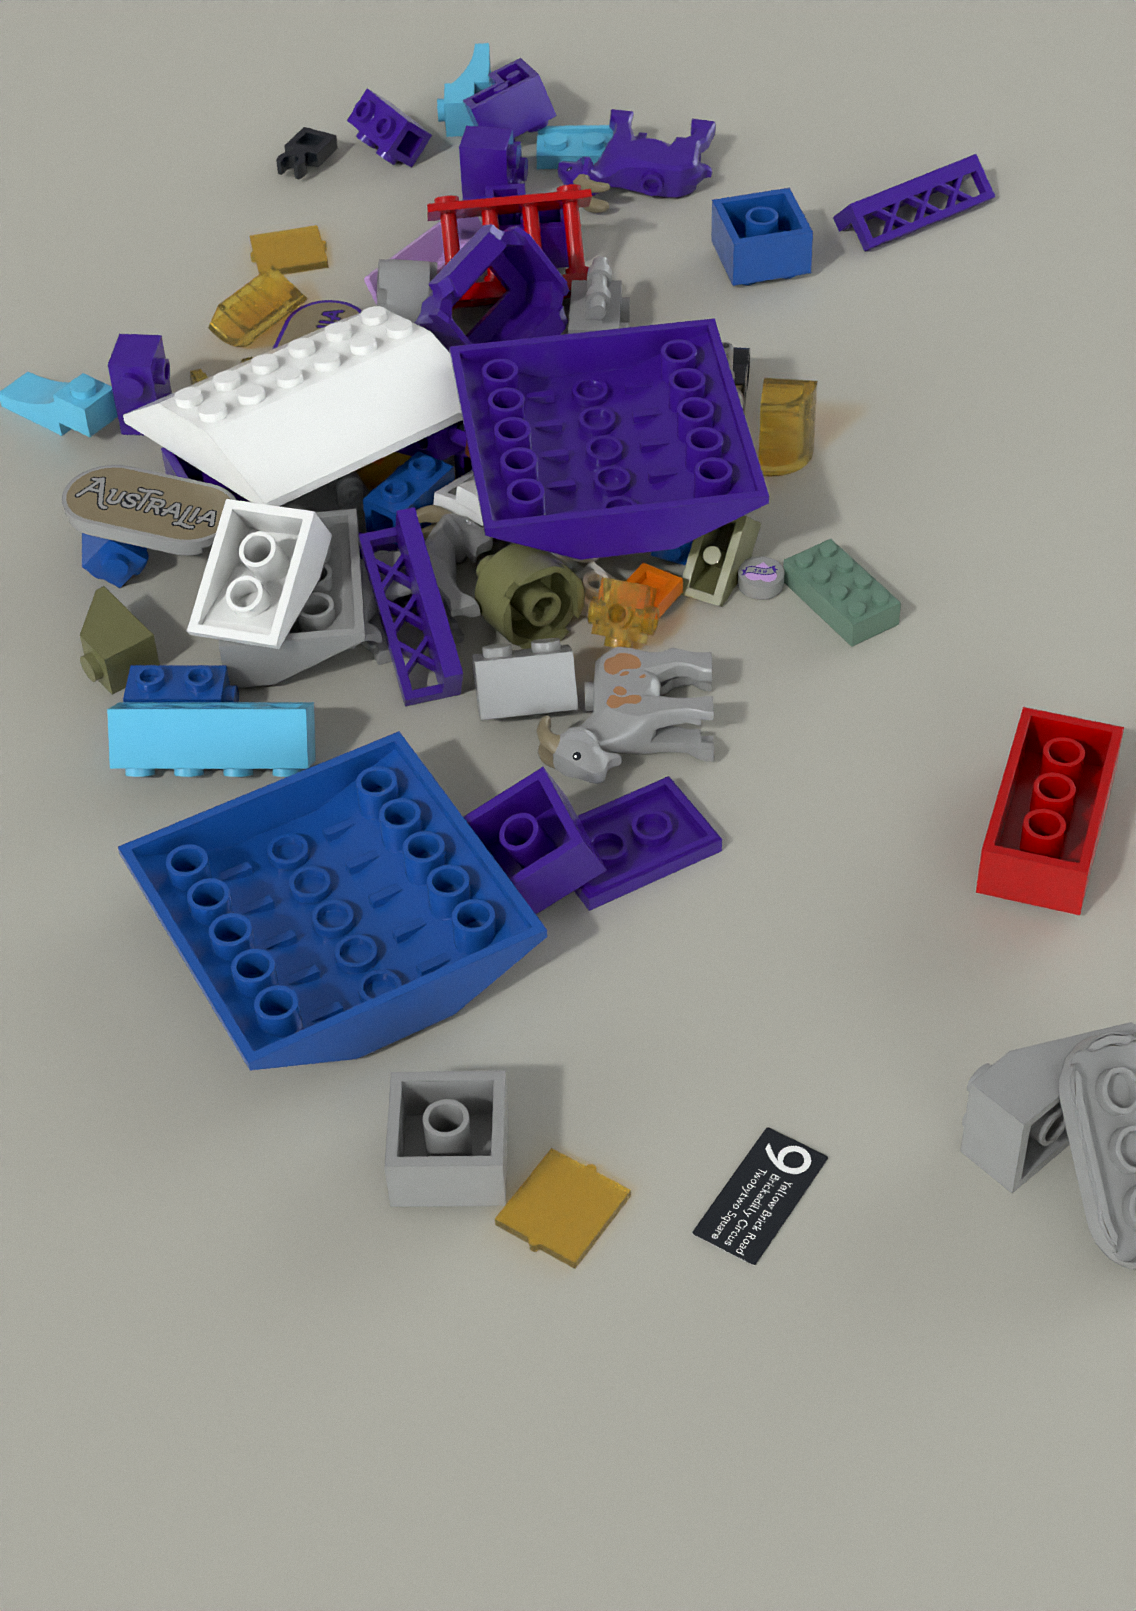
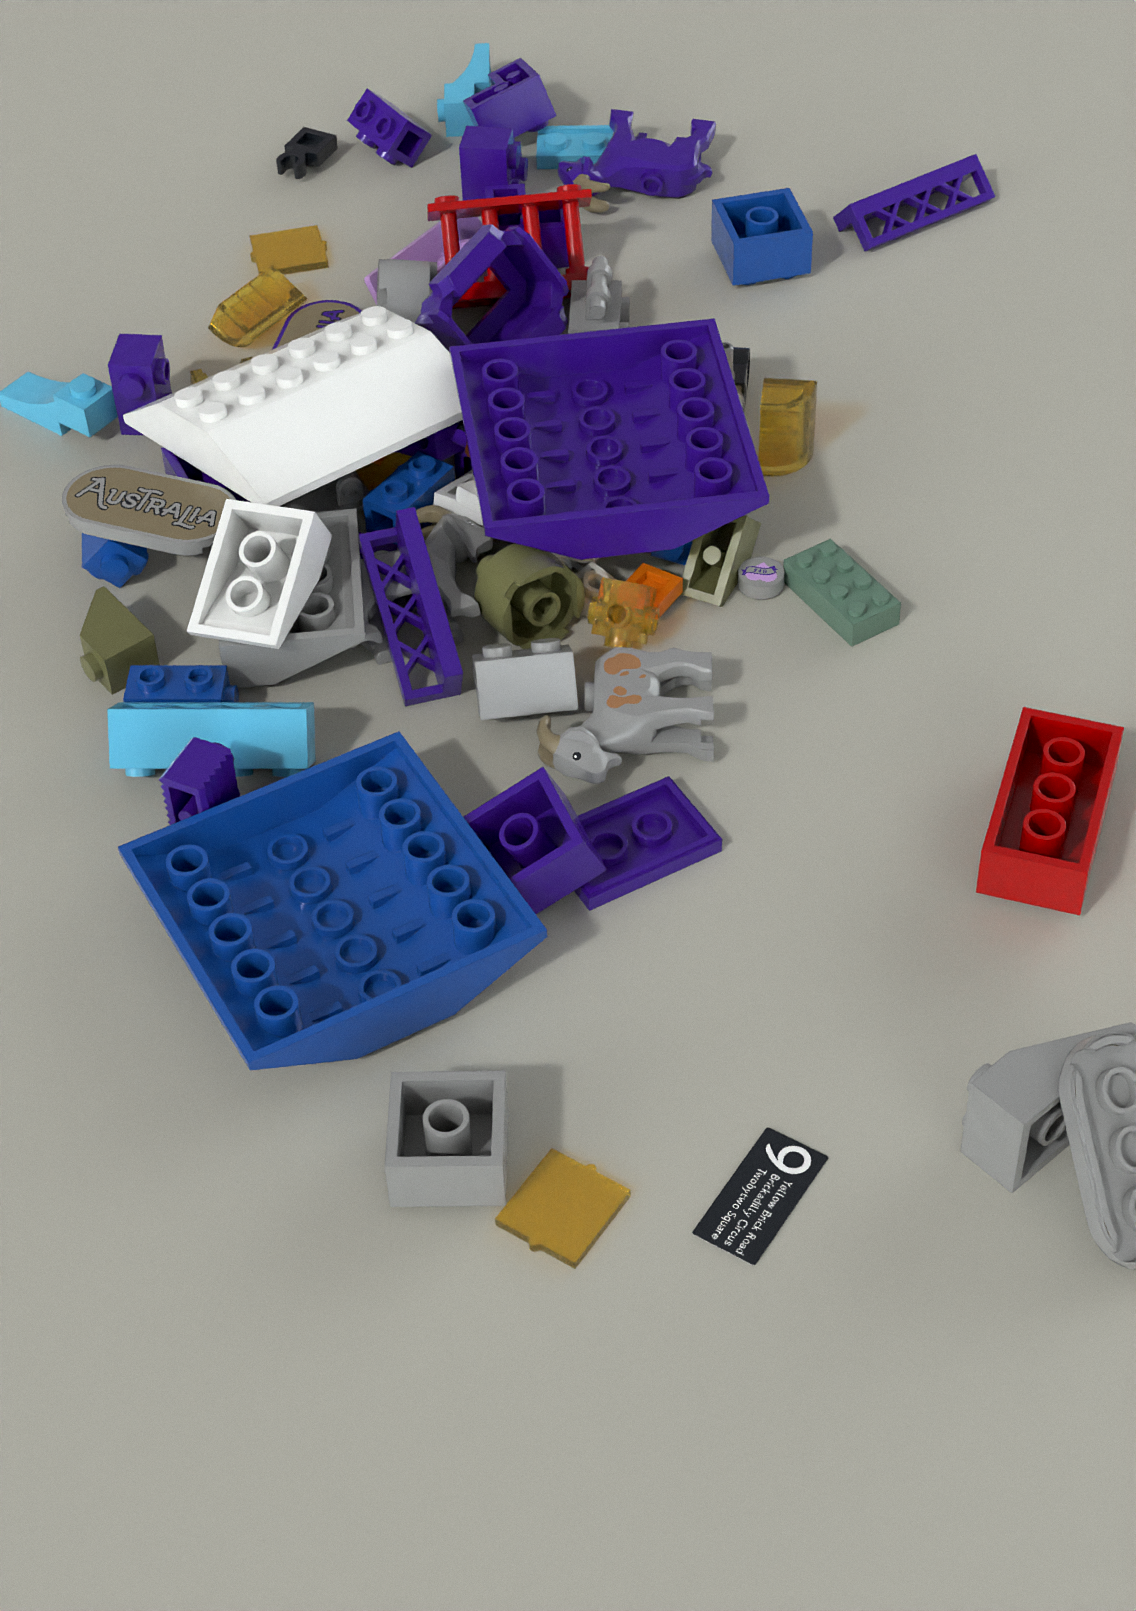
(198, 779): none -> dark purple brick

